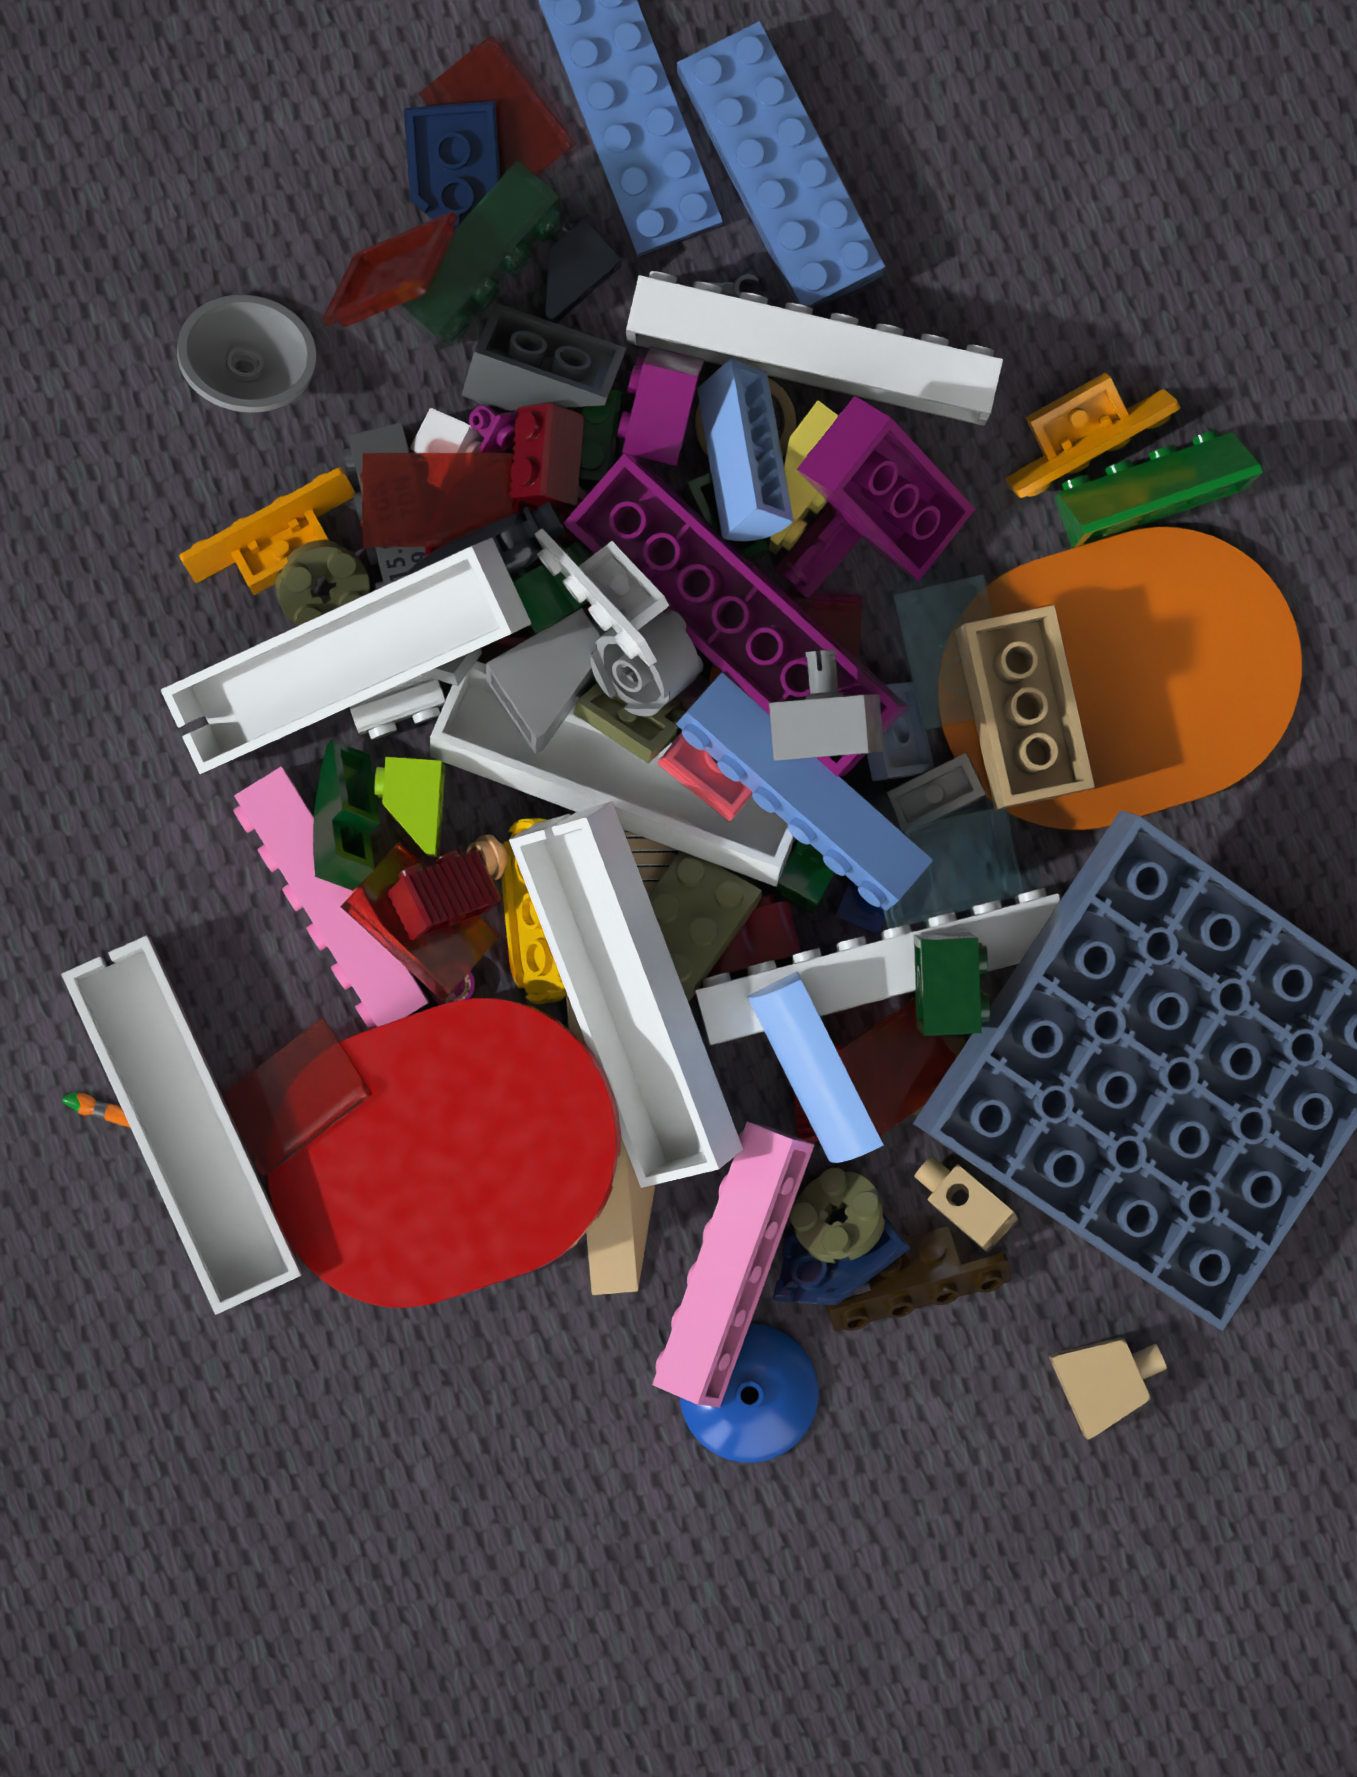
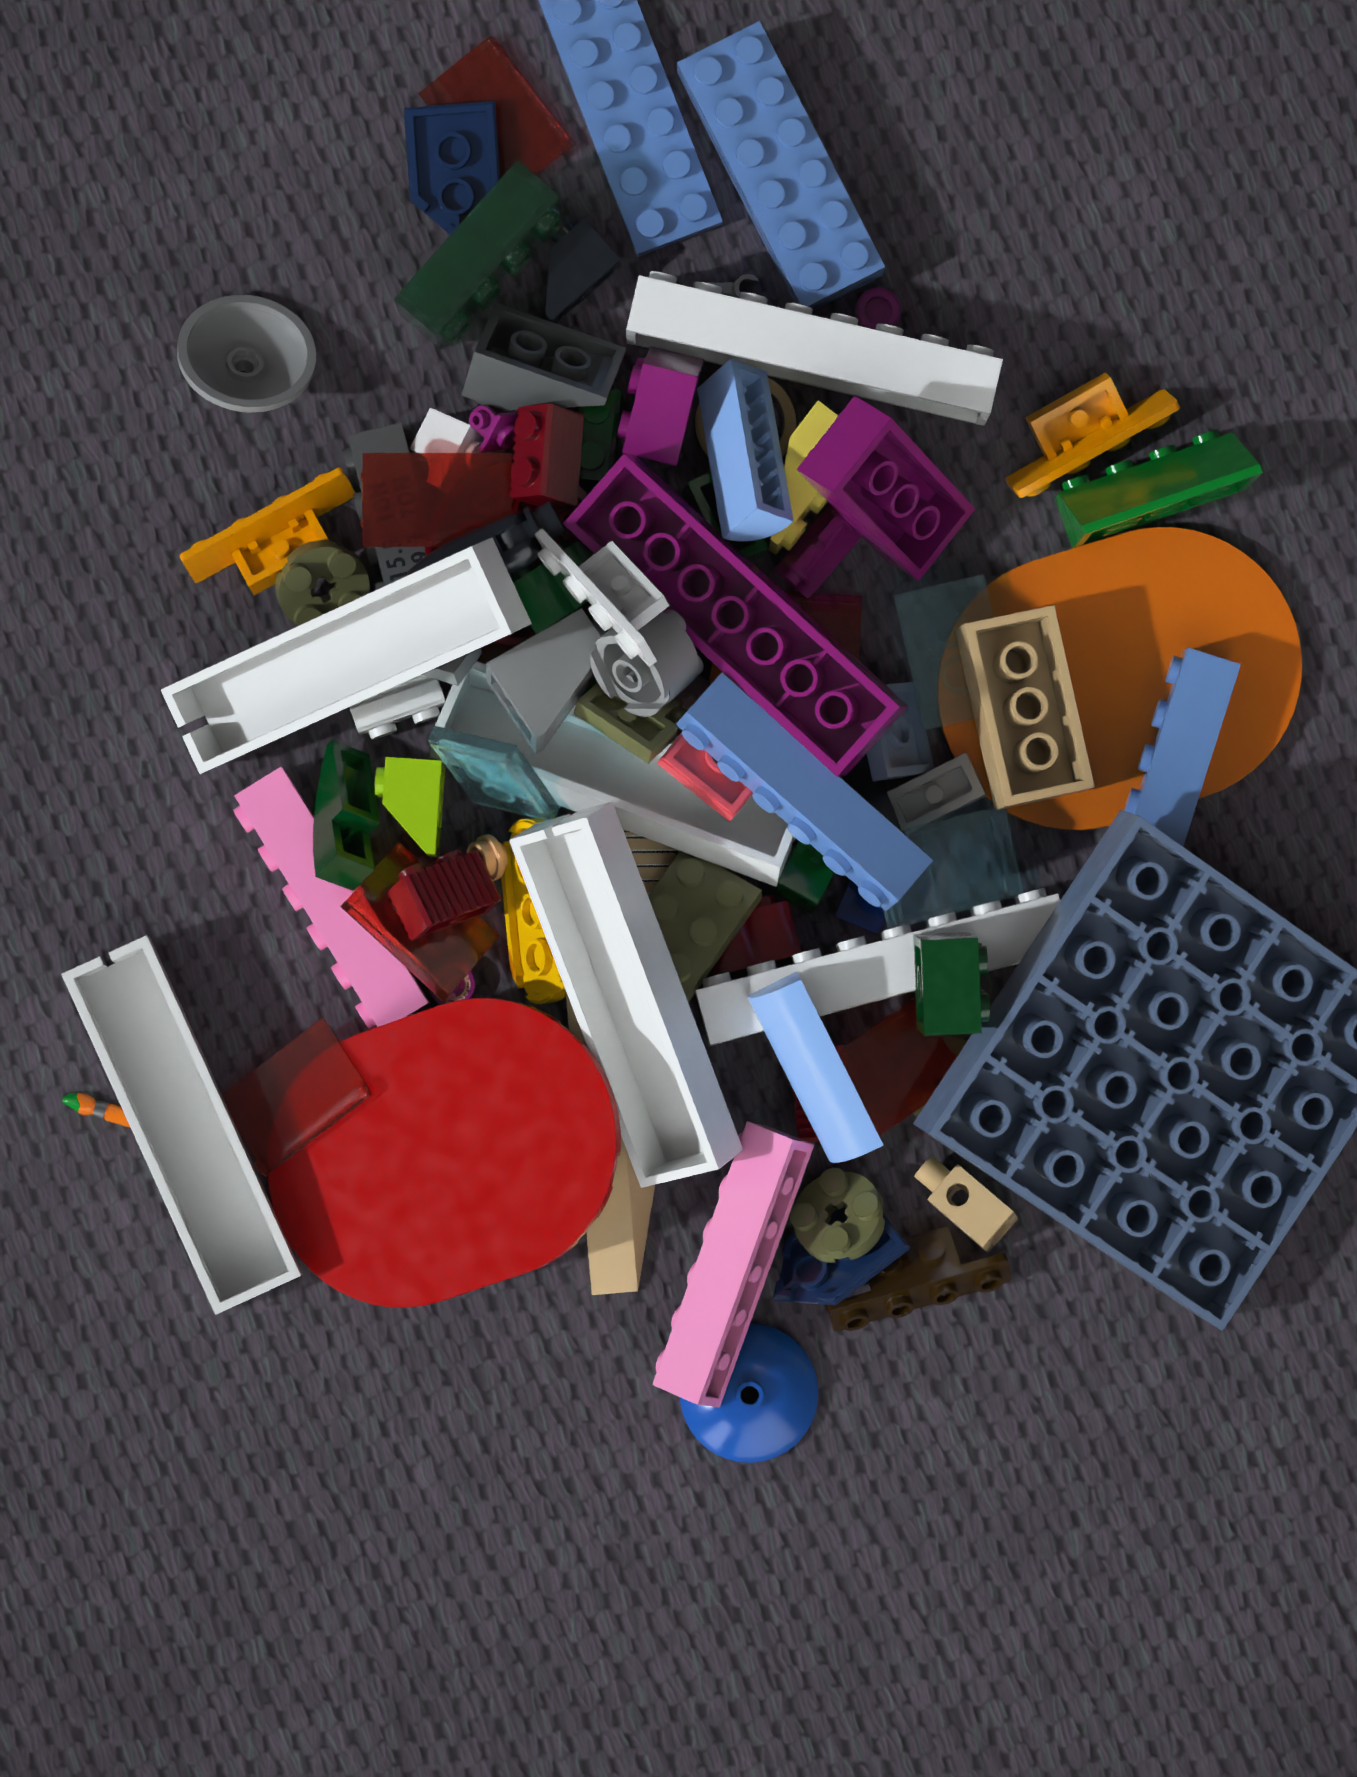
(390, 272): clear red piece -> none
(493, 773): none -> clear light blue tile
(826, 720): light grey brick -> none
(877, 307): none -> magenta tile
(1105, 1381): tan torso -> none
(1184, 741): none -> medium blue brick

